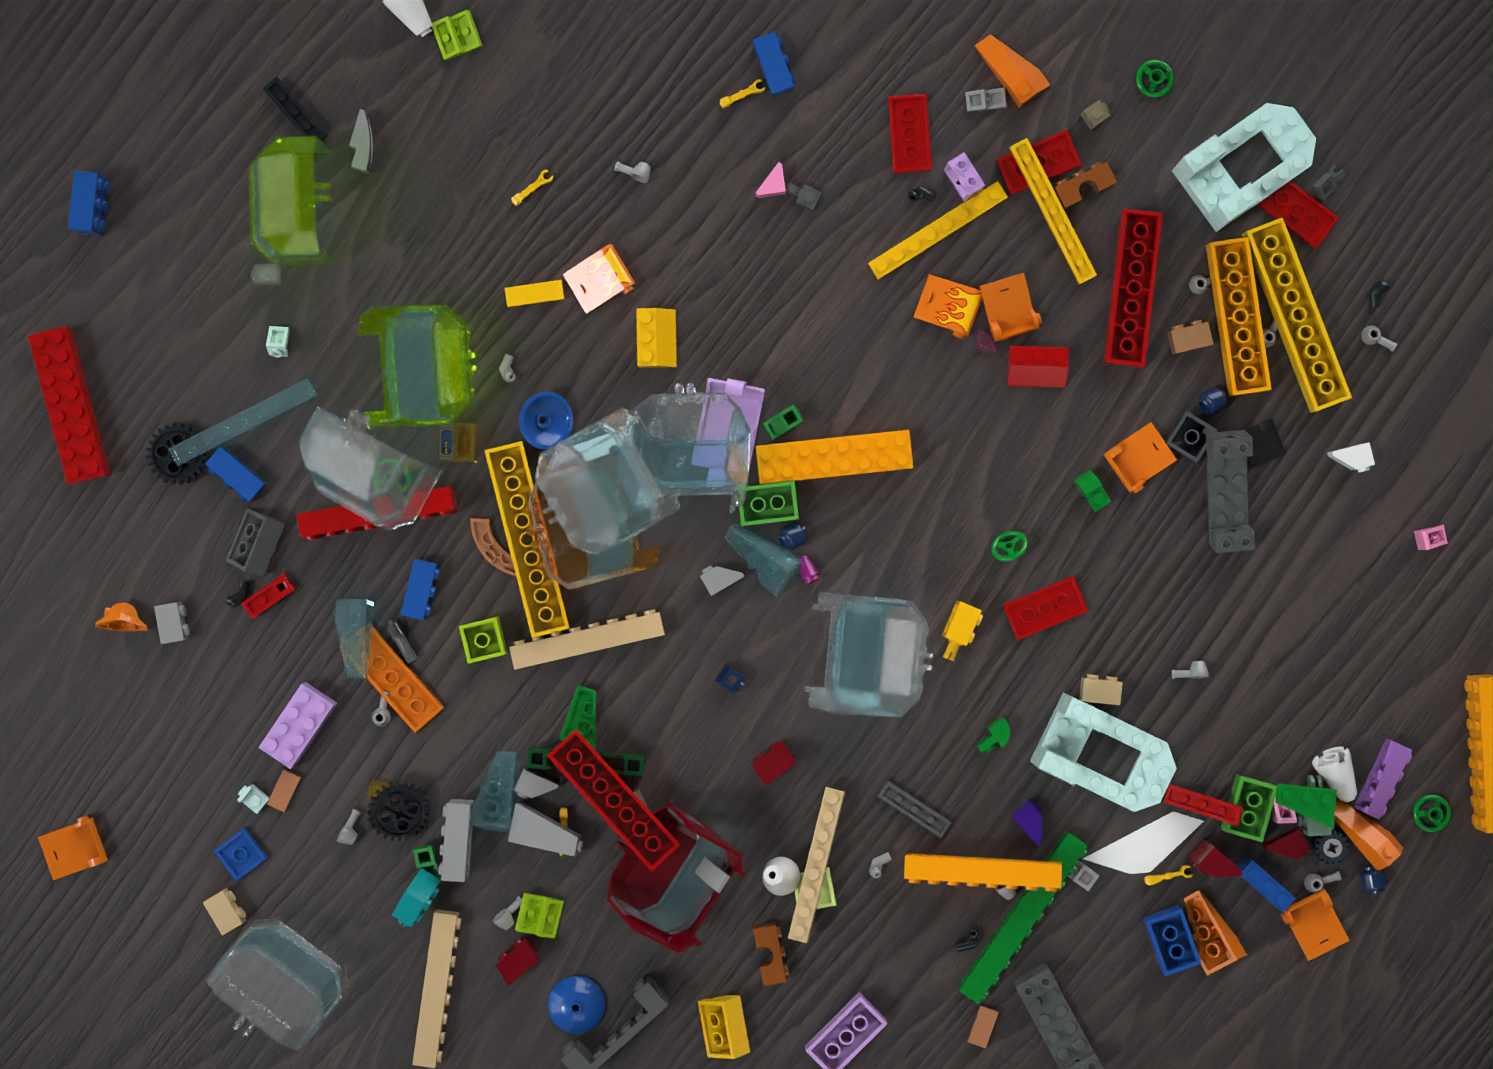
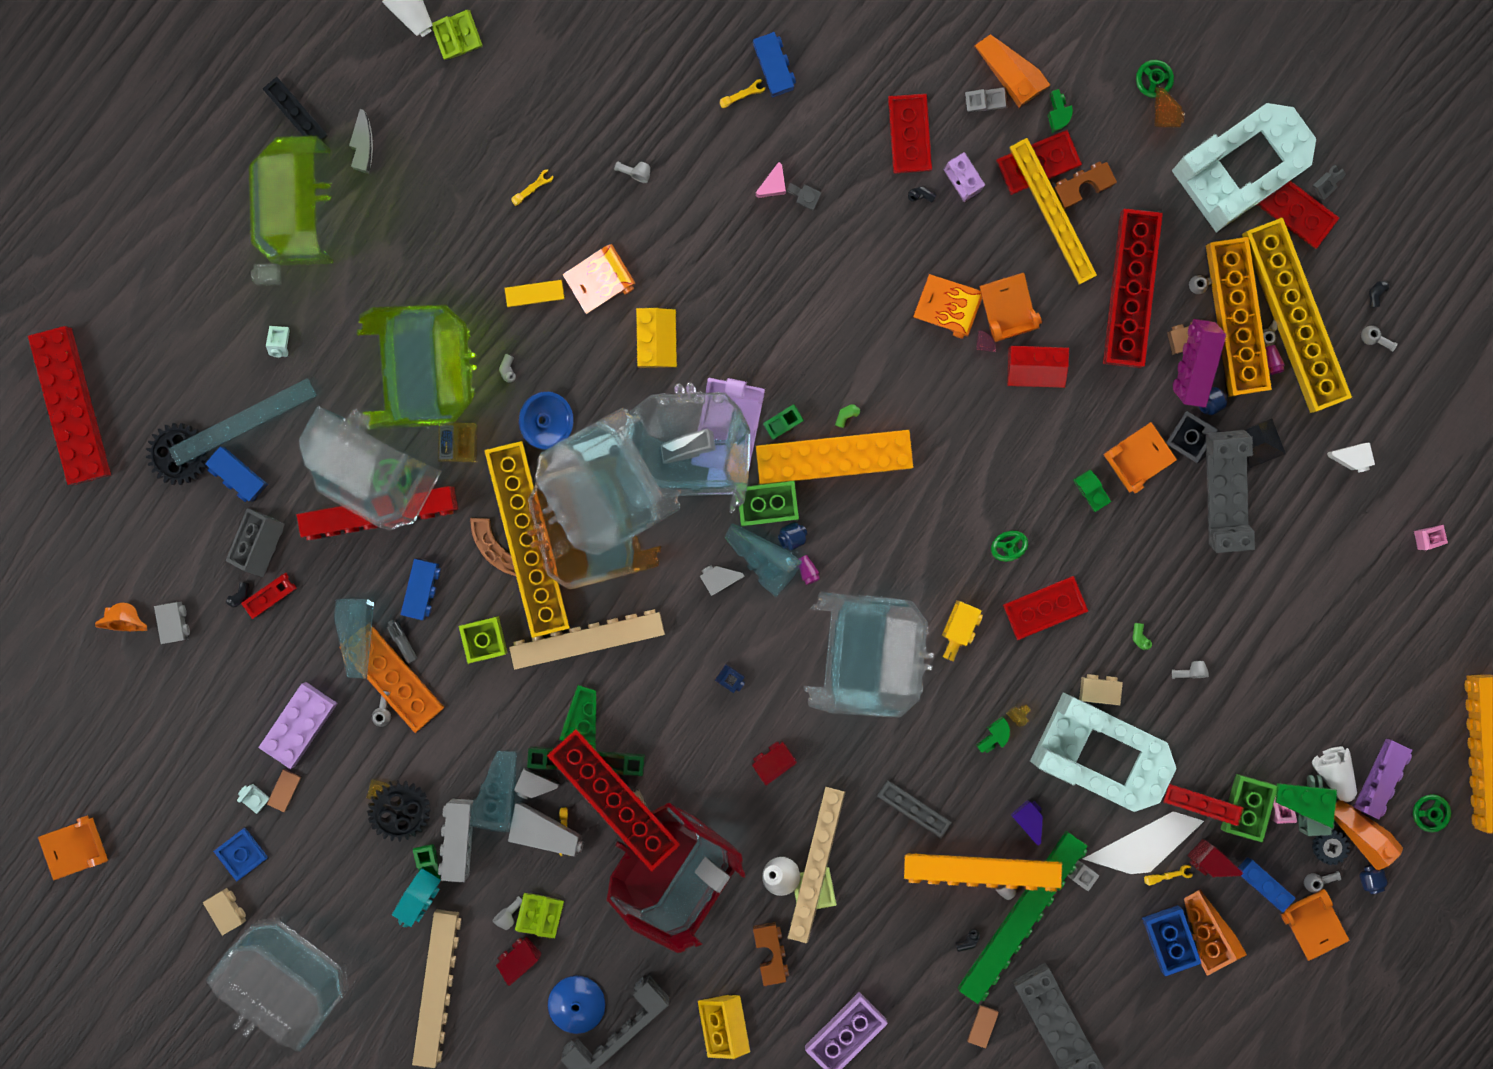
(88, 203): blue brick -> none
(347, 834): light grey bar -> none
(688, 446): none -> slope
(846, 412): none -> bright green arm
(877, 863): light grey arm -> none
(937, 230): yellow plate -> none
(1018, 715): none -> clear yellow tile
(1061, 115): none -> green brick
(1095, 114): dark tan brick -> none
(1139, 639): none -> bright green arm
(1167, 110): none -> clear orange slope
(1199, 362): none -> magenta brick
(1274, 360): none -> magenta cone
(1288, 844): dark red slope -> none

